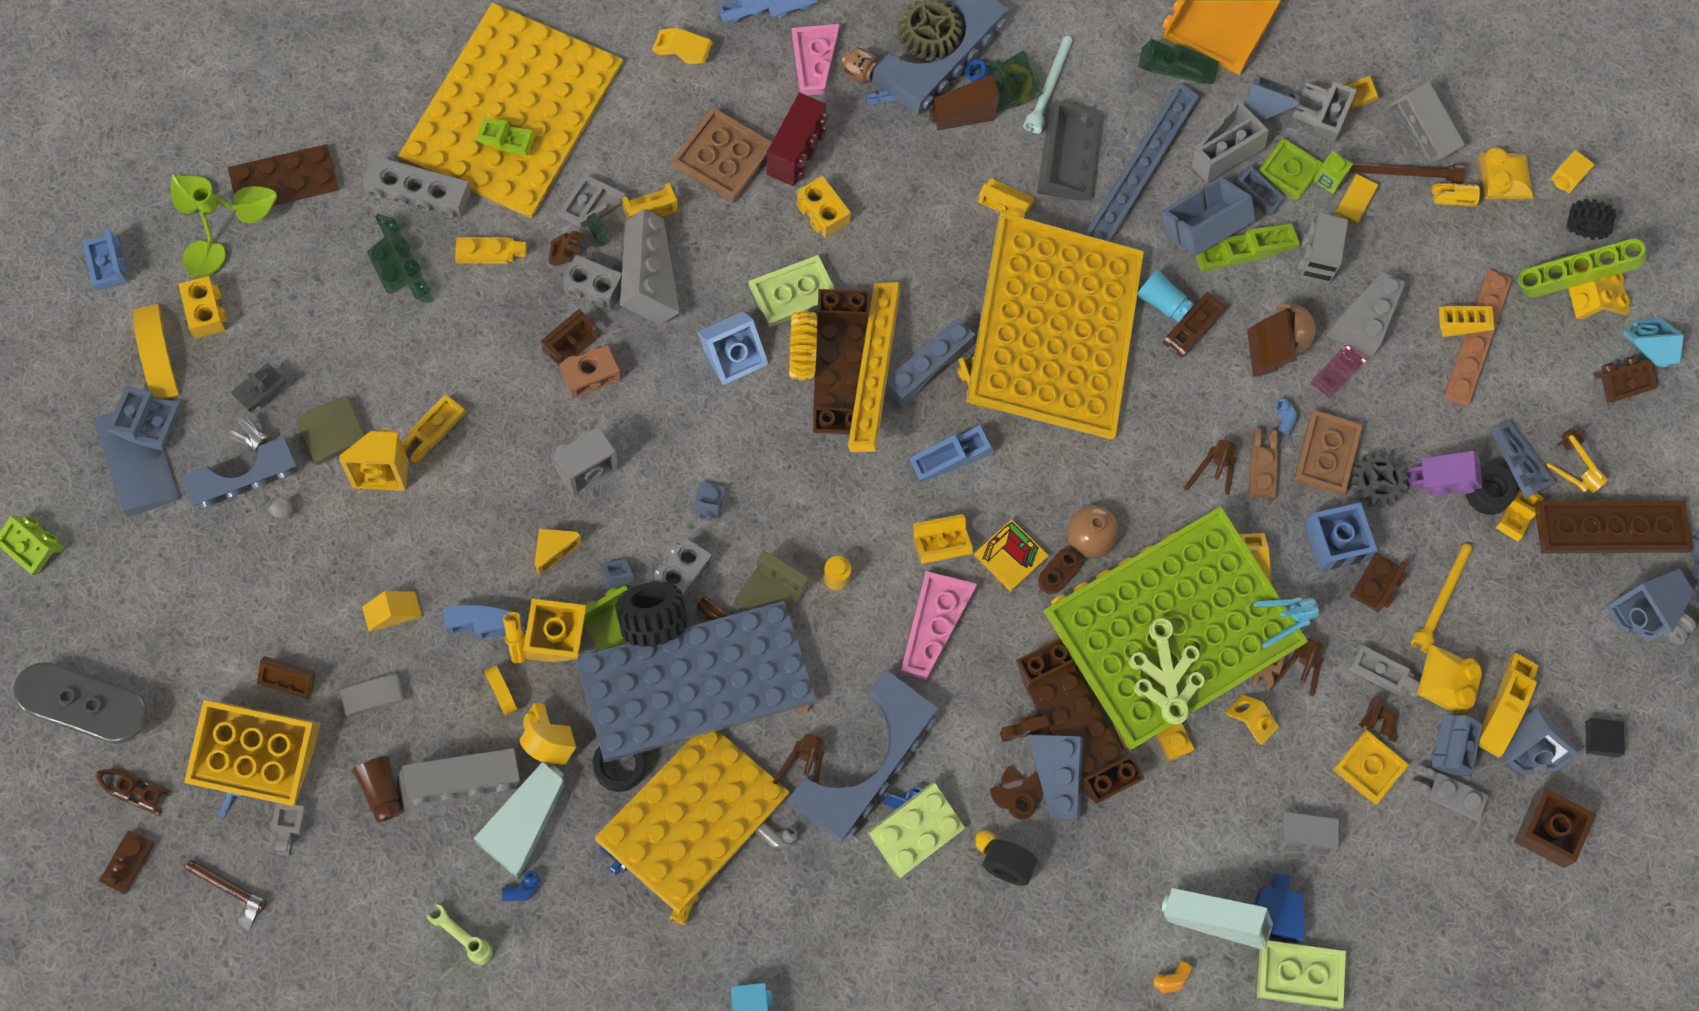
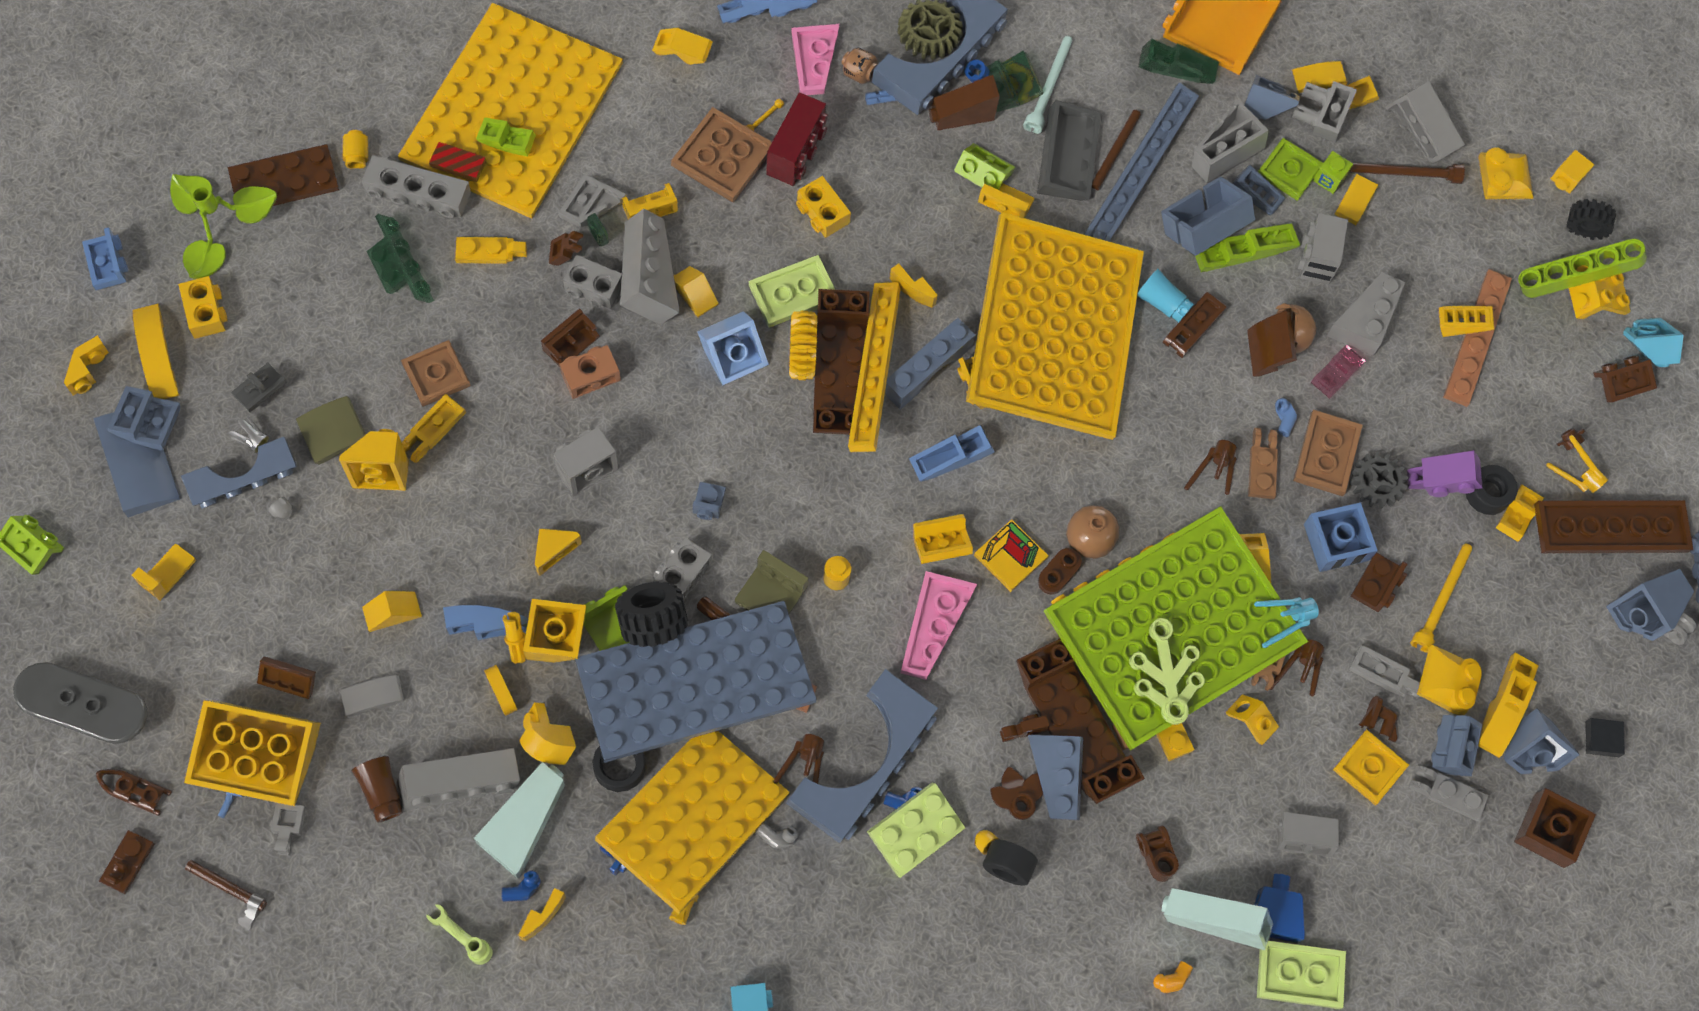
(78, 377): none -> yellow slope
(166, 572): none -> yellow bracket
(355, 149): none -> yellow brick
(435, 373): none -> medium nougat plate
(457, 161): none -> tile
(536, 922): none -> yellow slope
(617, 573): sand blue plate -> none
(695, 290): none -> yellow slope
(777, 104): none -> yellow hinge
(917, 290): none -> yellow slope
(983, 167): none -> lime bracket
(1116, 149): none -> reddish brown bar
(1157, 848): none -> reddish brown piece
(1319, 74): none -> yellow slope
(1455, 194): yellow hinge -> none
(1521, 460): sand blue wing -> none

